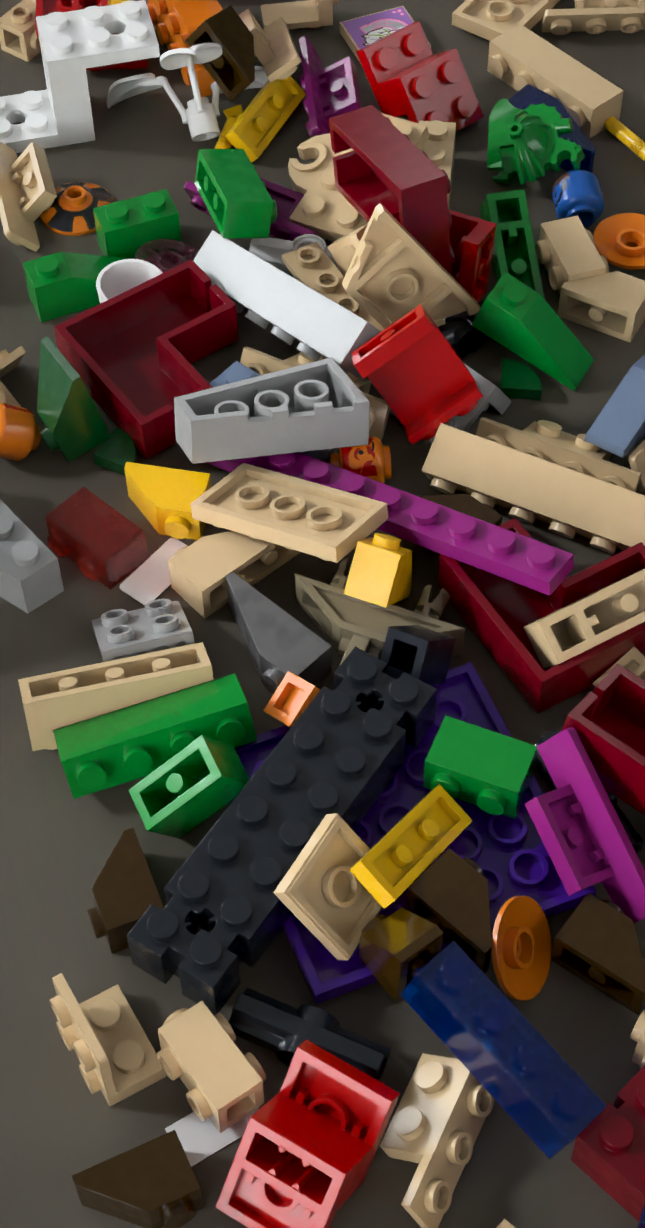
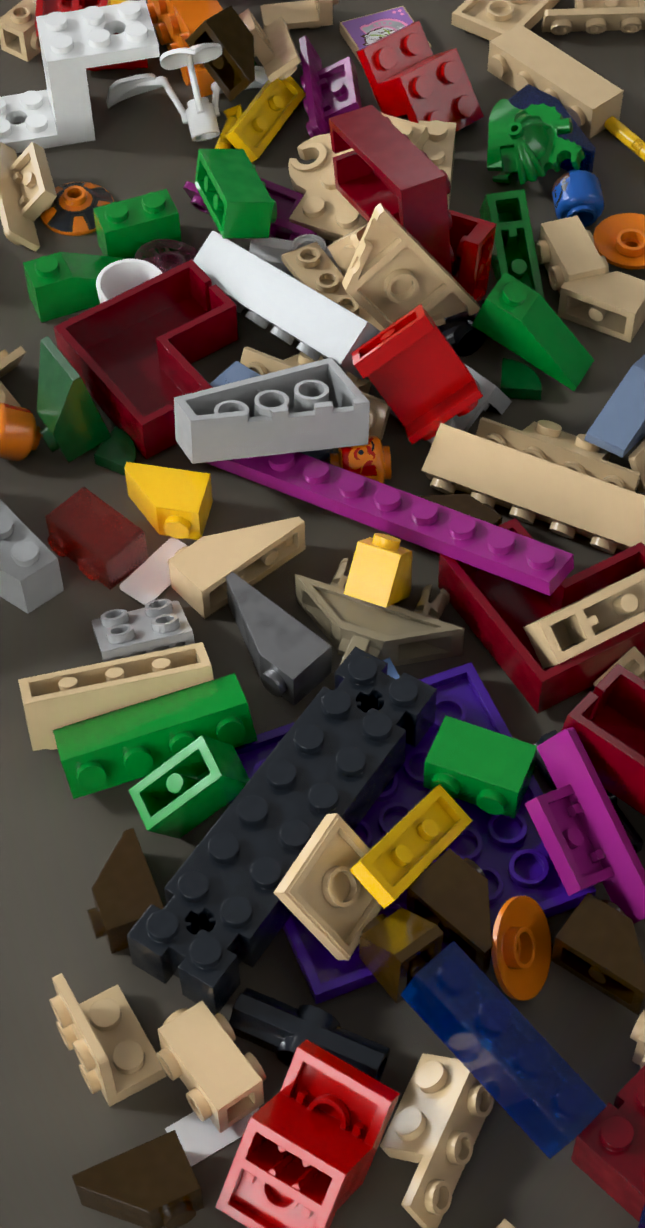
(290, 512): tan plate -> none
(291, 699): orange plate -> none
(418, 653): black brick -> none

